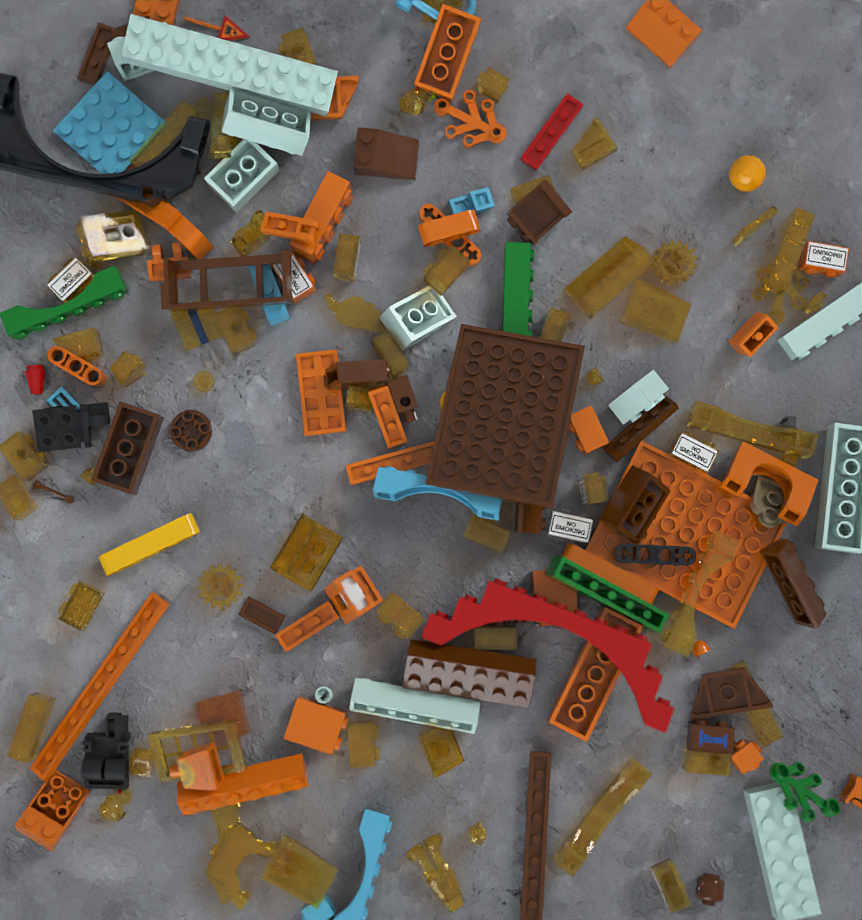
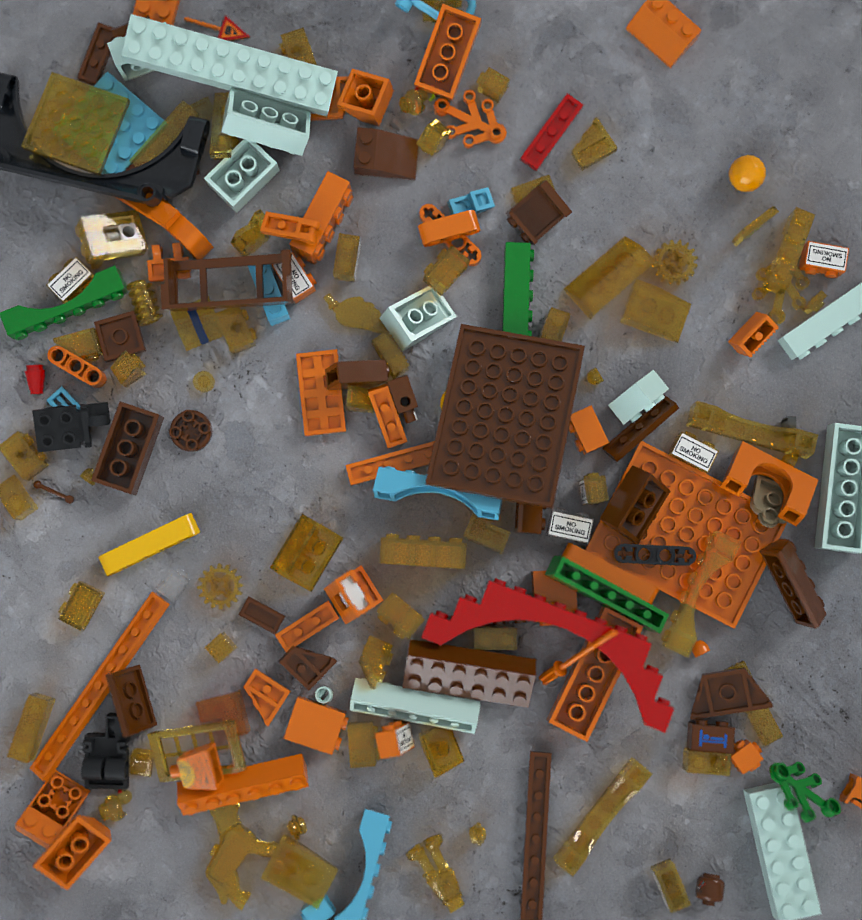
(73, 850): none -> orange slope
(75, 123): none -> clear yellow plate
(118, 335): none -> reddish brown plate
(131, 700): none -> reddish brown tile
(143, 302): none -> clear yellow piece
(221, 647): none -> clear yellow brick
(266, 694): none -> orange wing
(297, 826): none -> clear yellow plate
(306, 665): none -> reddish brown wing
(366, 96): none -> orange slope
(373, 658): none -> clear yellow slope
(394, 739): none -> orange brick
(423, 552): none -> clear yellow brick
(433, 137): none -> clear yellow brick
(559, 668): none -> orange piece

